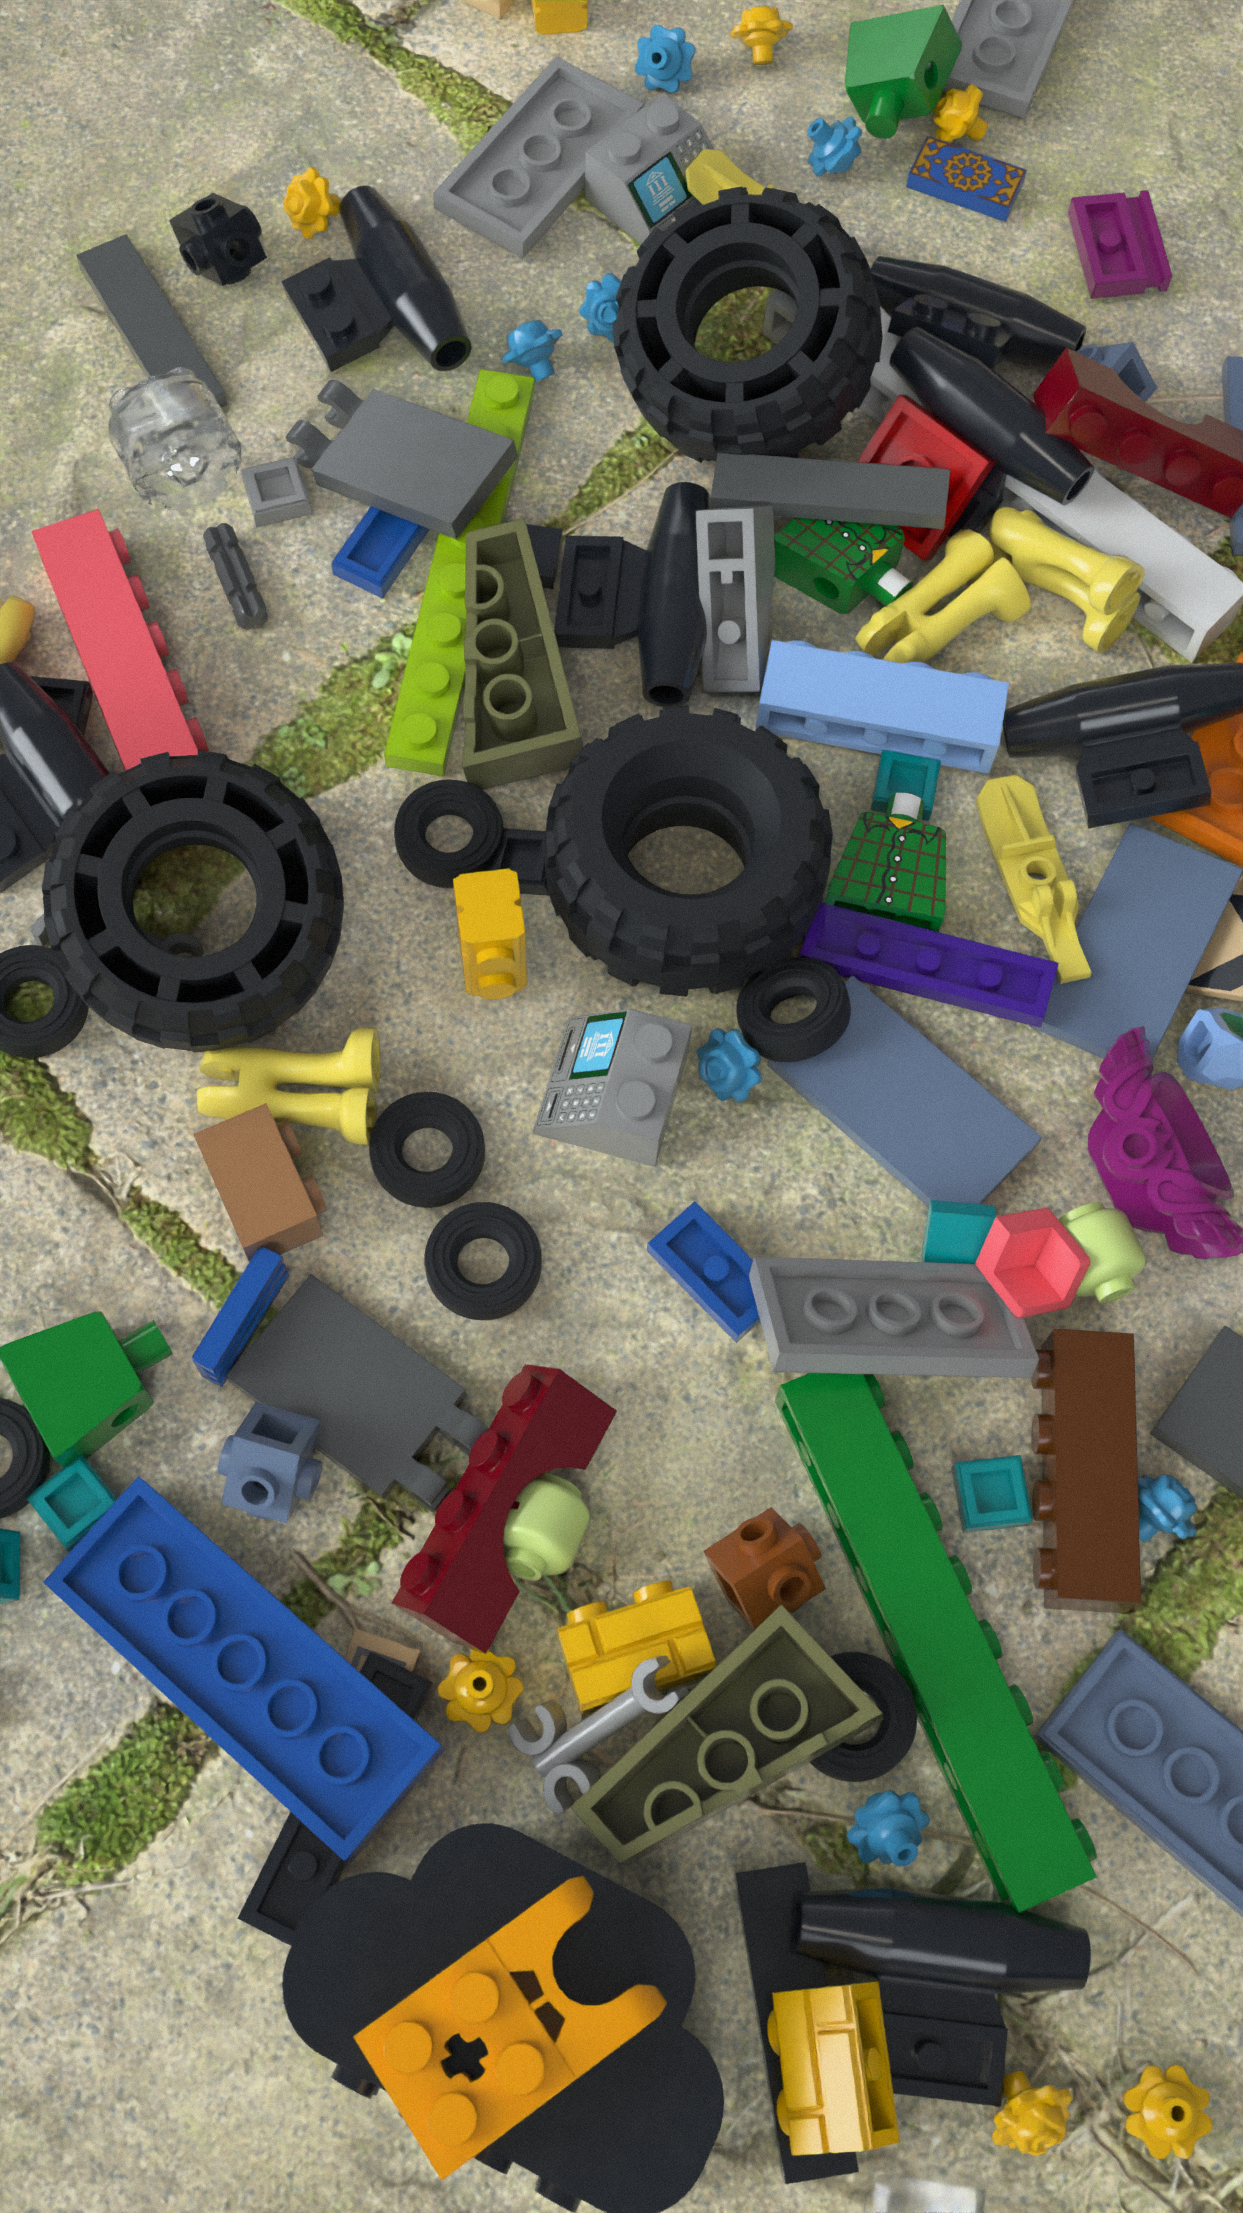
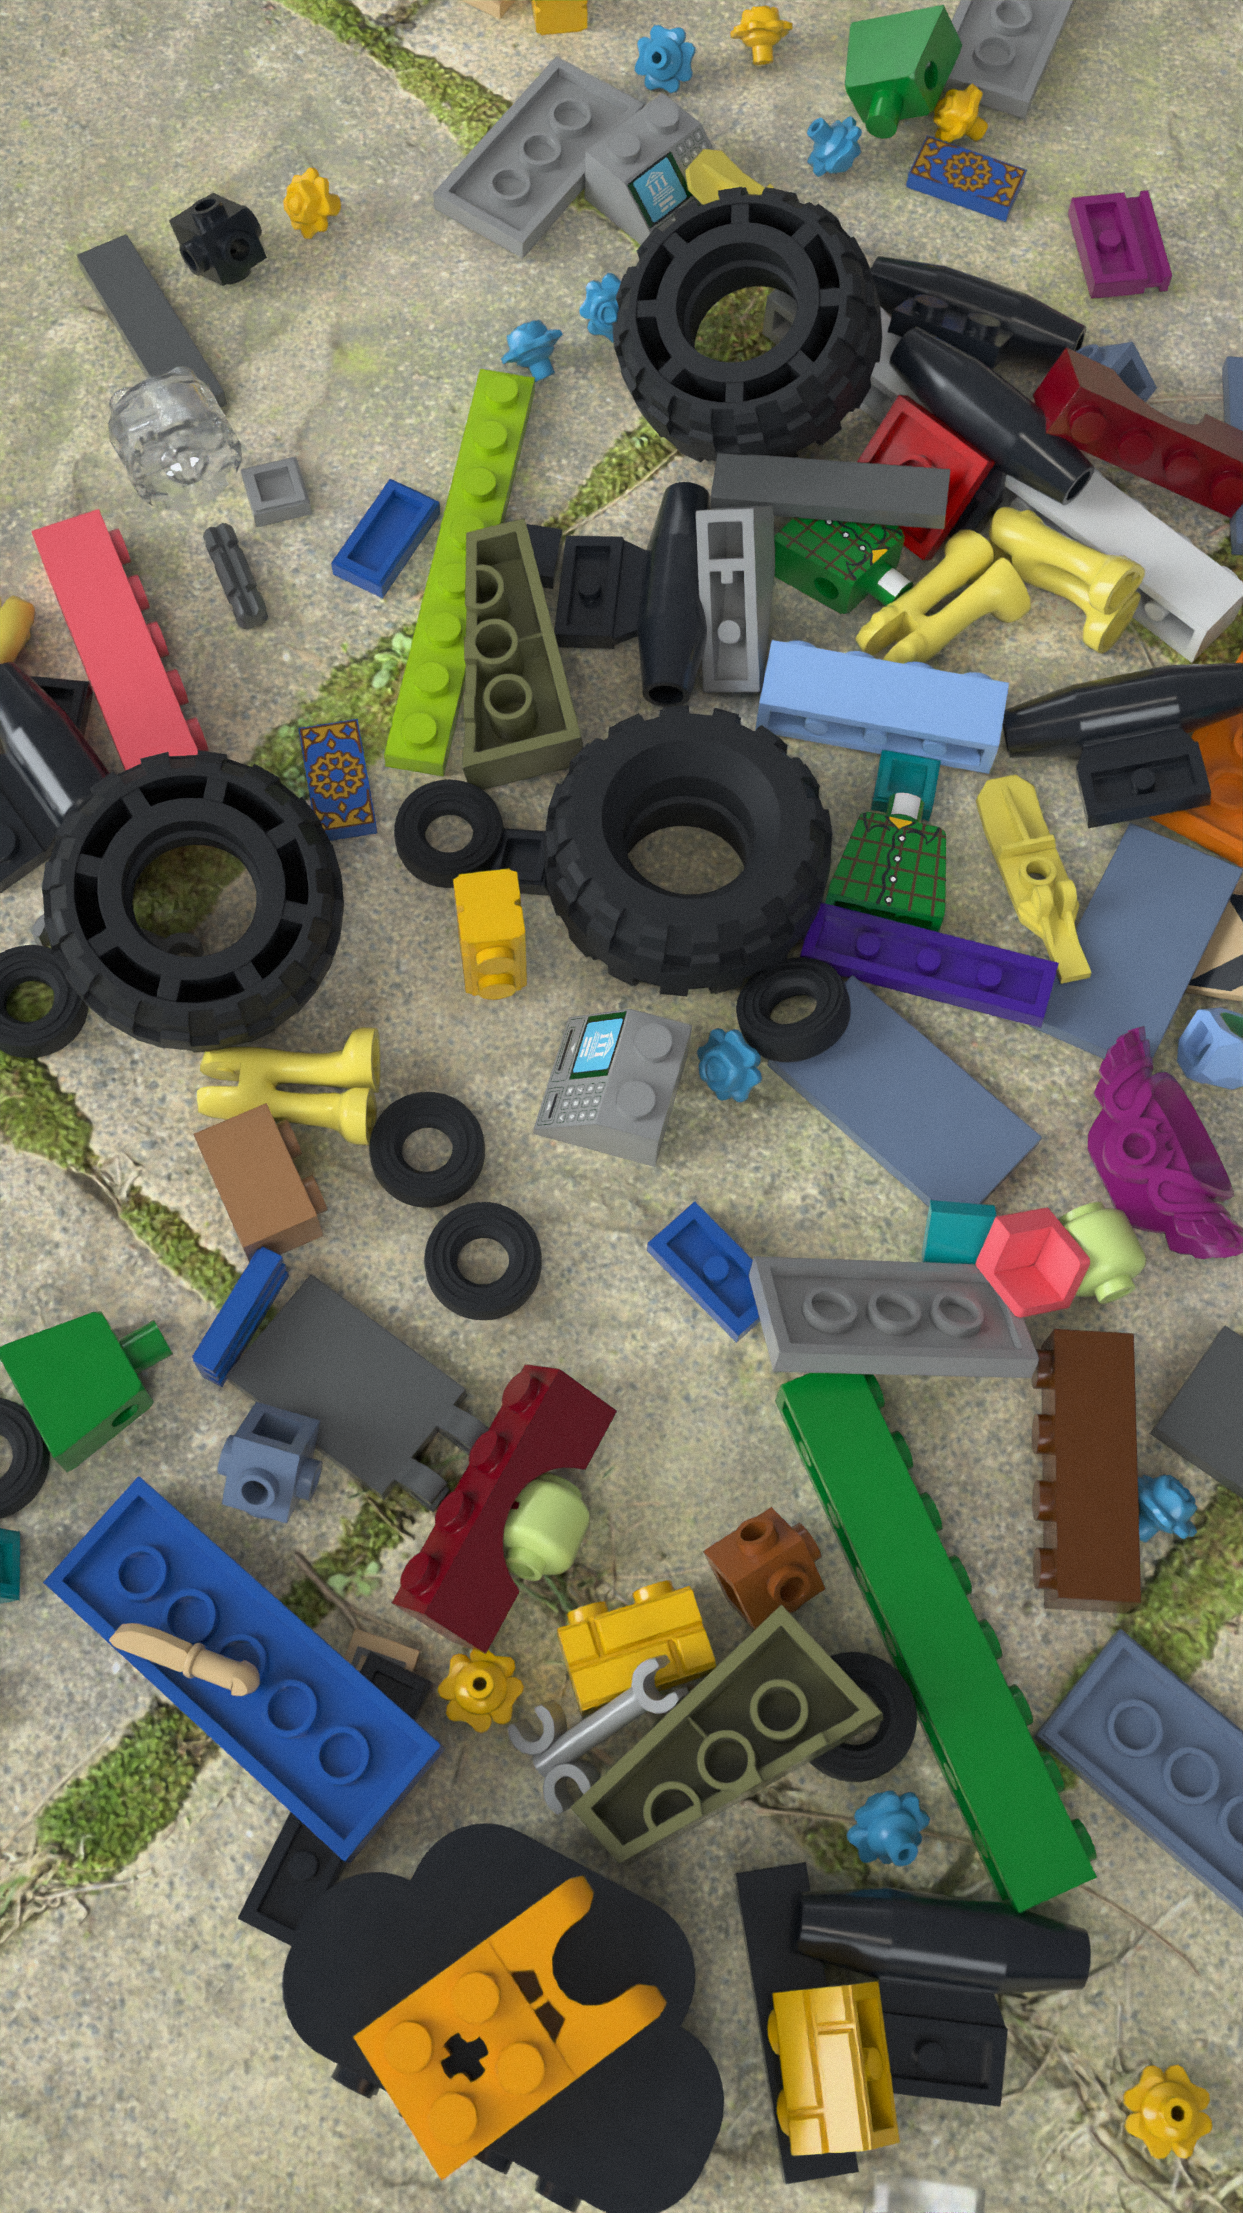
(72, 1501): teal tile -> none
(184, 1657): none -> tan piece
(338, 779): none -> tile
(389, 284): black plate -> none
(403, 458): dark grey tile -> none
(991, 1494): teal tile -> none
(1032, 2116): yellow plant -> none

